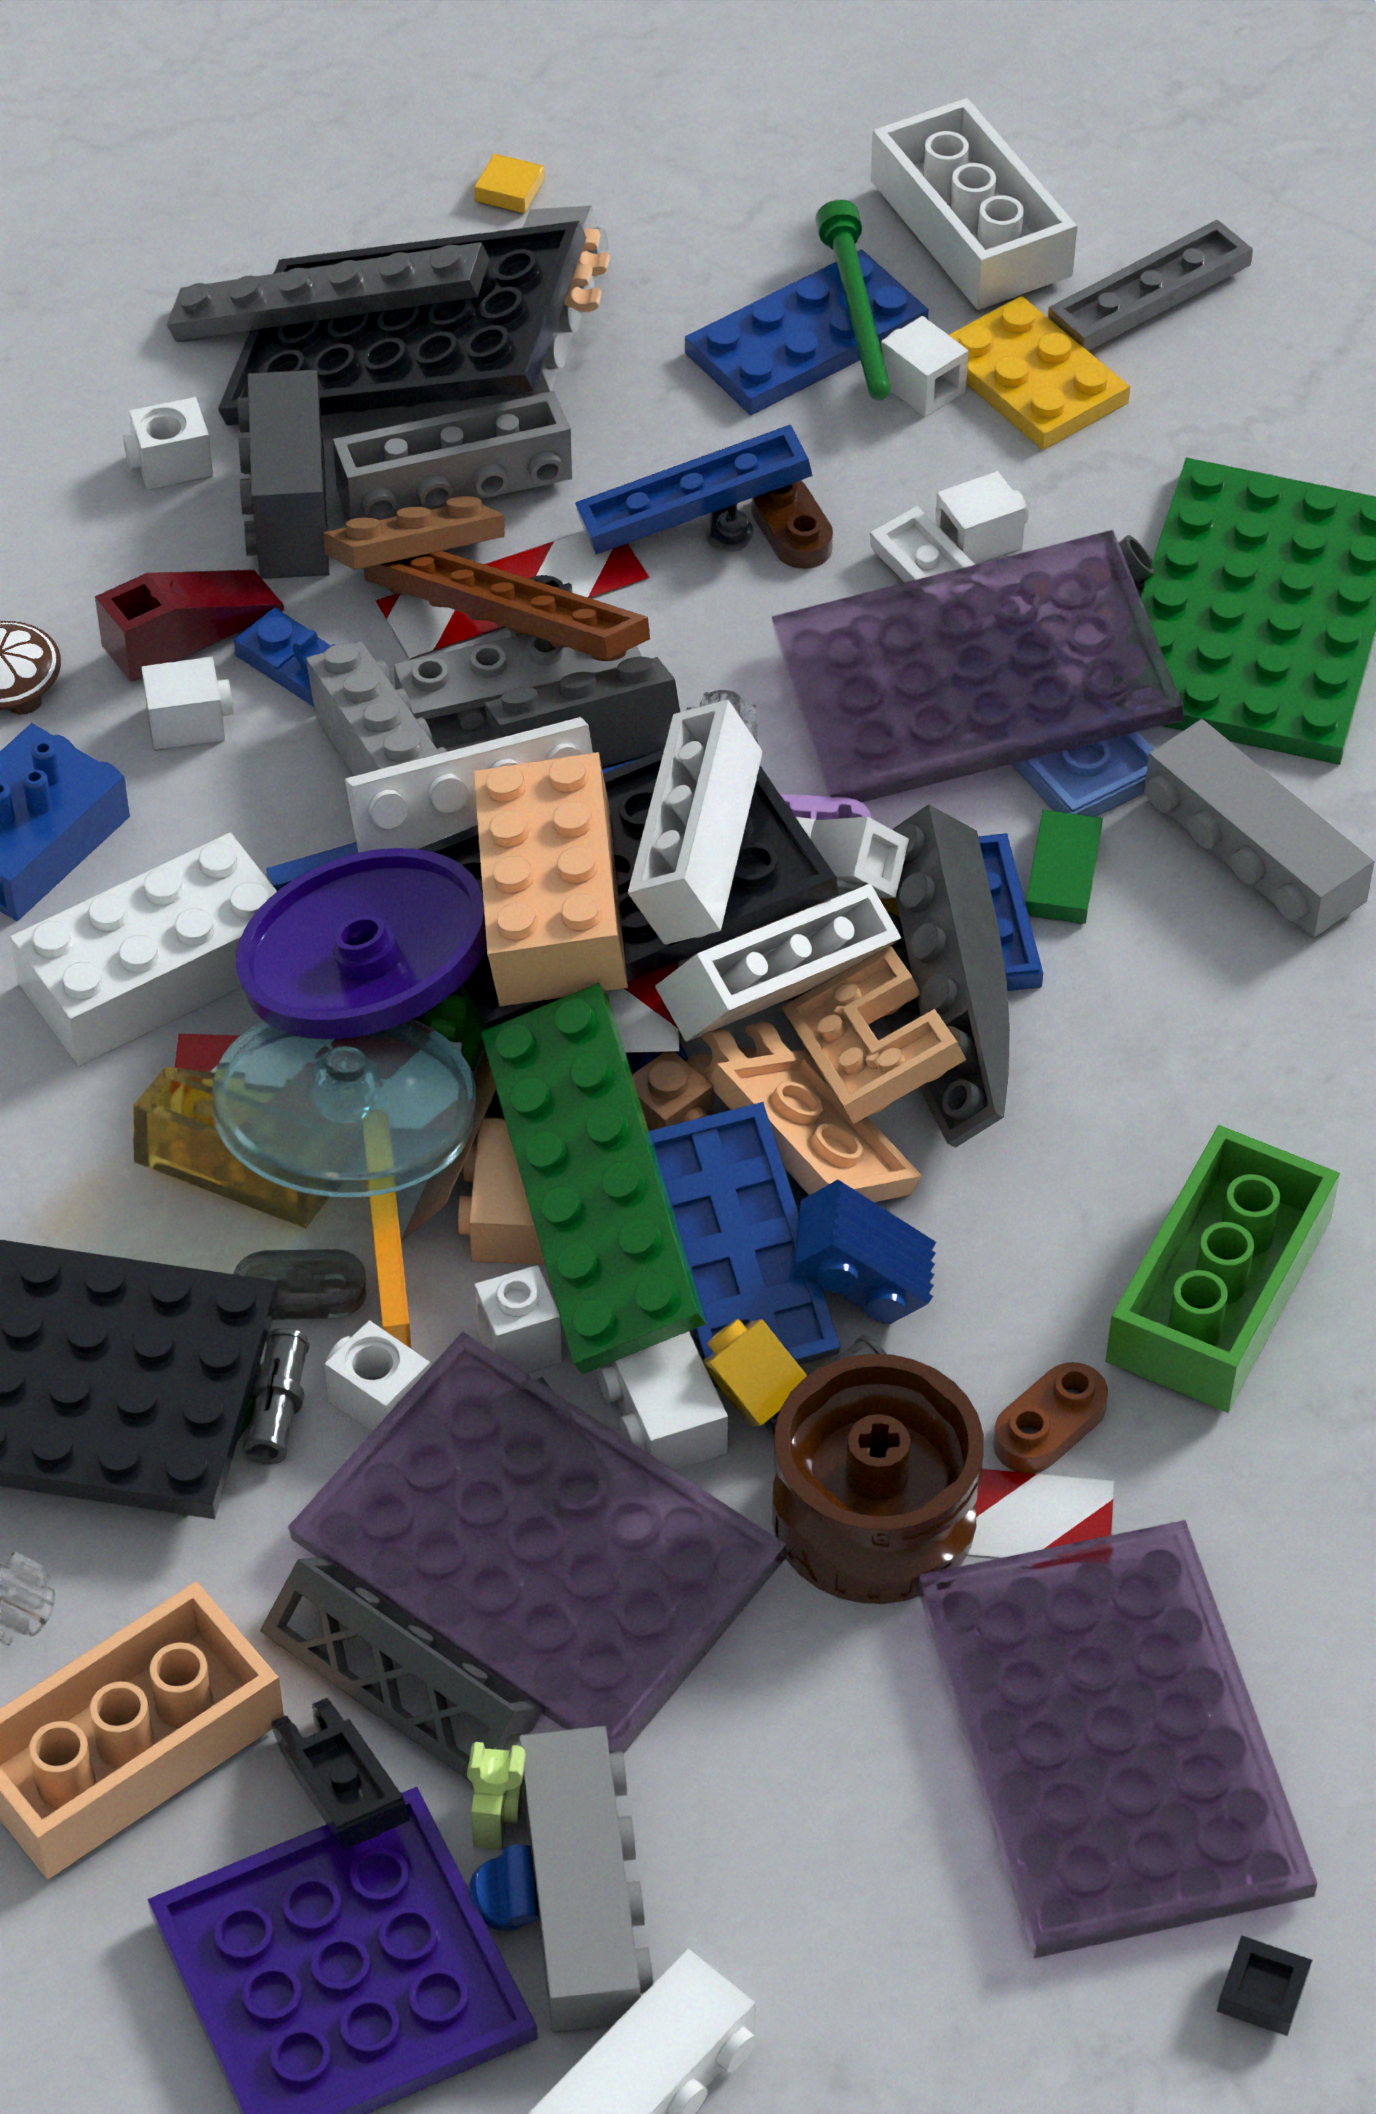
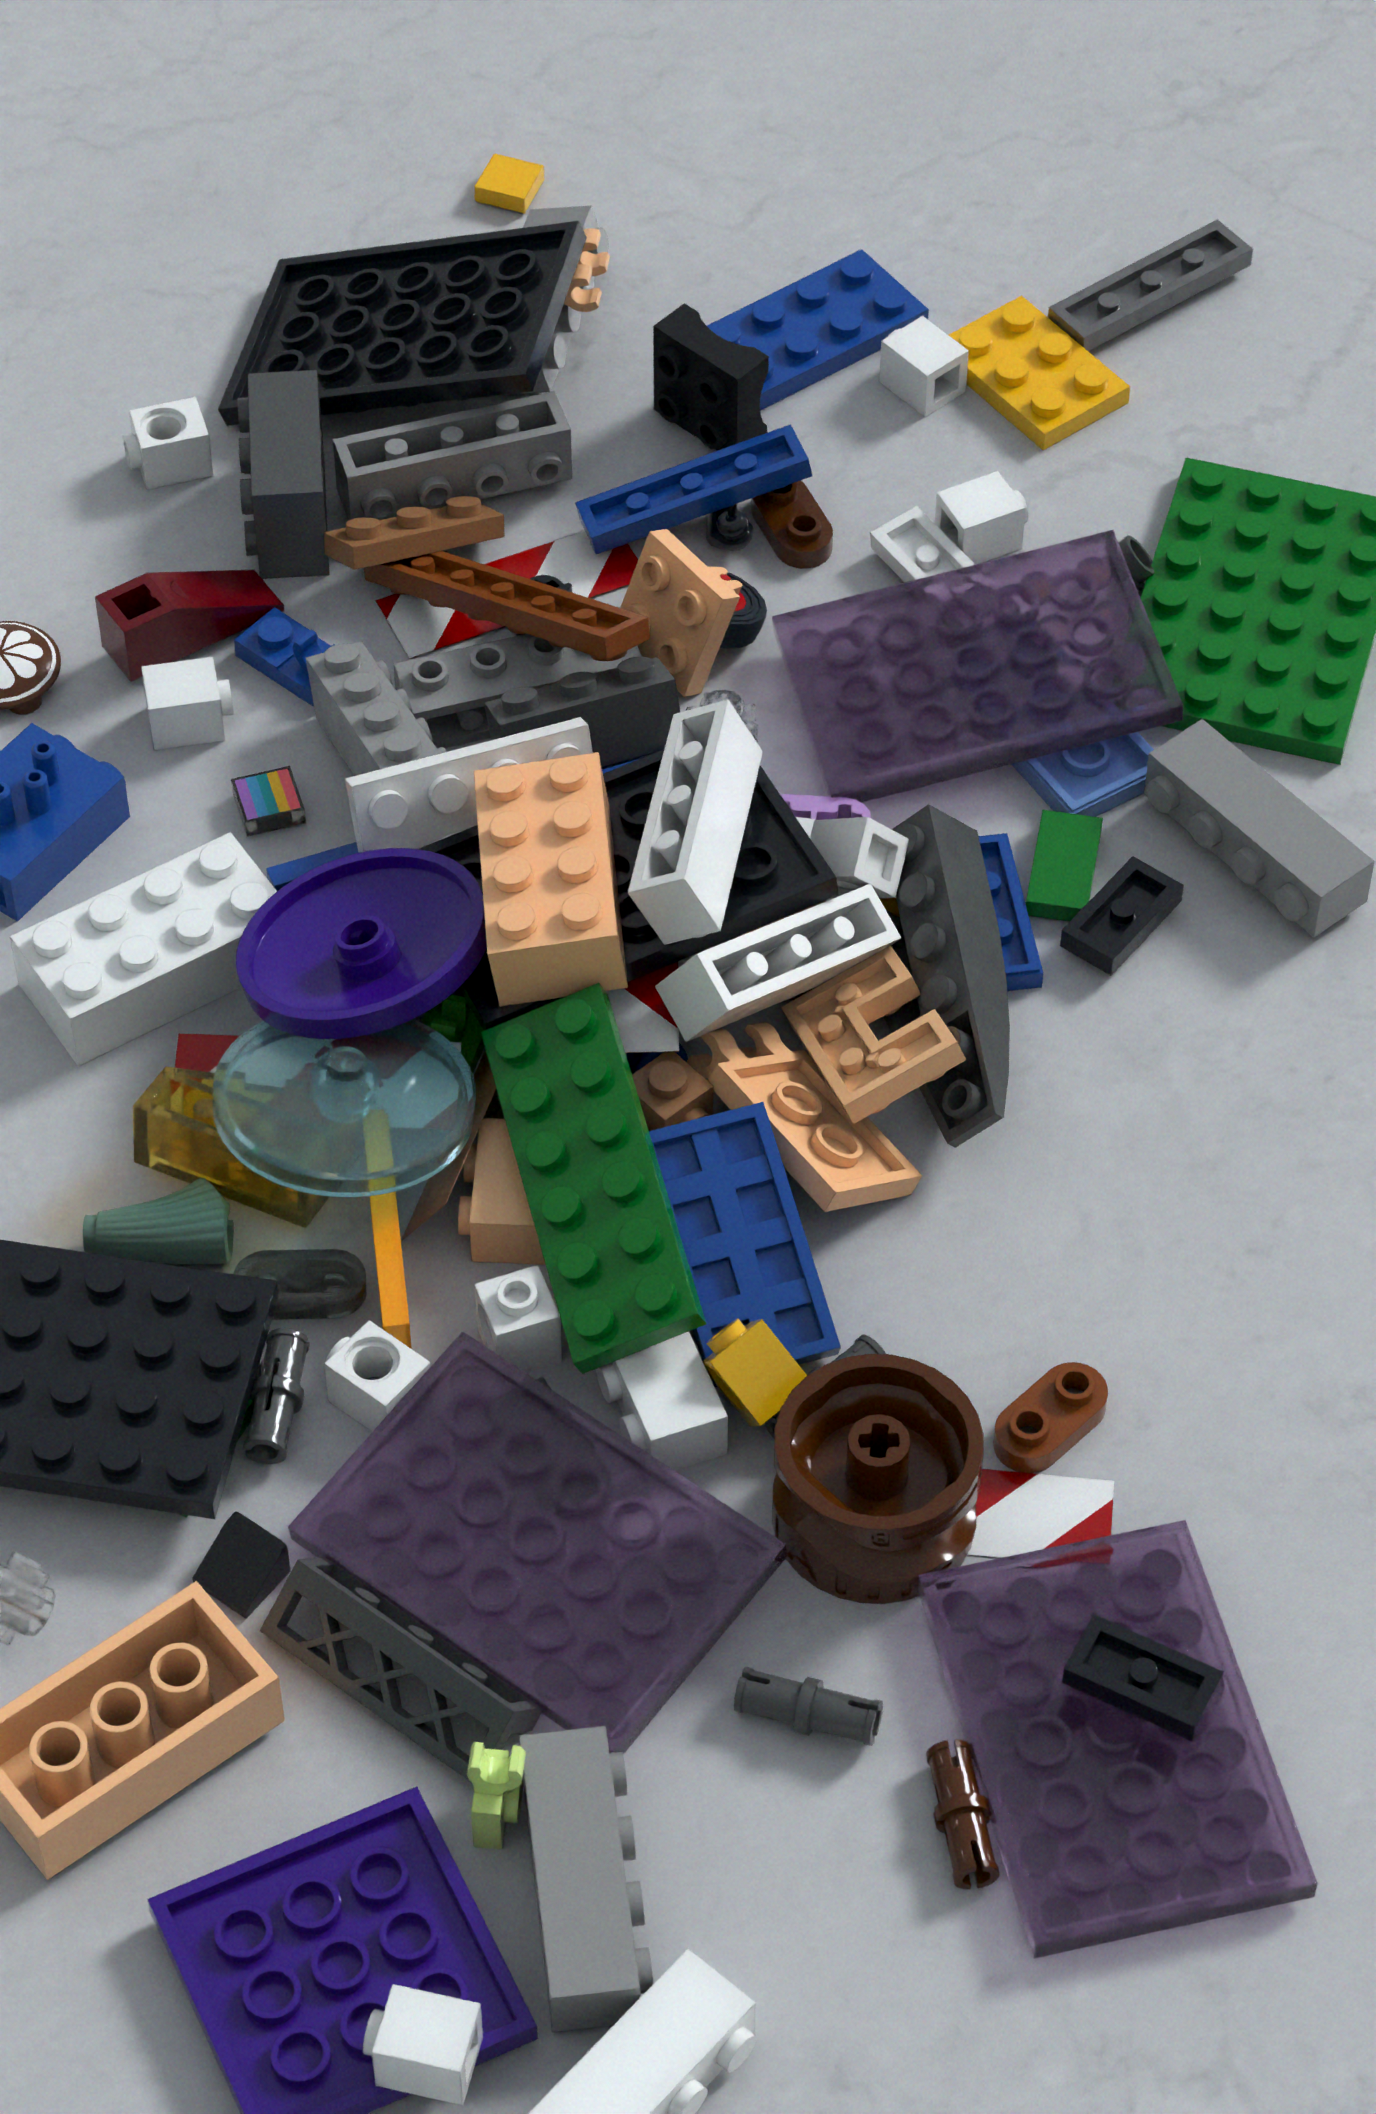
(170, 1230): none -> sand green piece
(243, 1565): none -> black slope
(268, 801): none -> tile
(329, 291): flat silver plate -> none
(341, 1776): black hinge -> none
(424, 2043): none -> white brick
(506, 1889): blue plate -> none
(690, 609): none -> light nougat plate
(707, 381): none -> black brick
(808, 1706): none -> dark grey pin
(839, 229): green piece -> none
(864, 1253): blue brick -> none
(962, 1814): none -> reddish brown pin
(973, 203): white brick -> none
(1121, 915): none -> black plate
(1142, 1677): none -> black plate
(1222, 1268): bright green brick -> none
(1264, 1985): black plate -> none

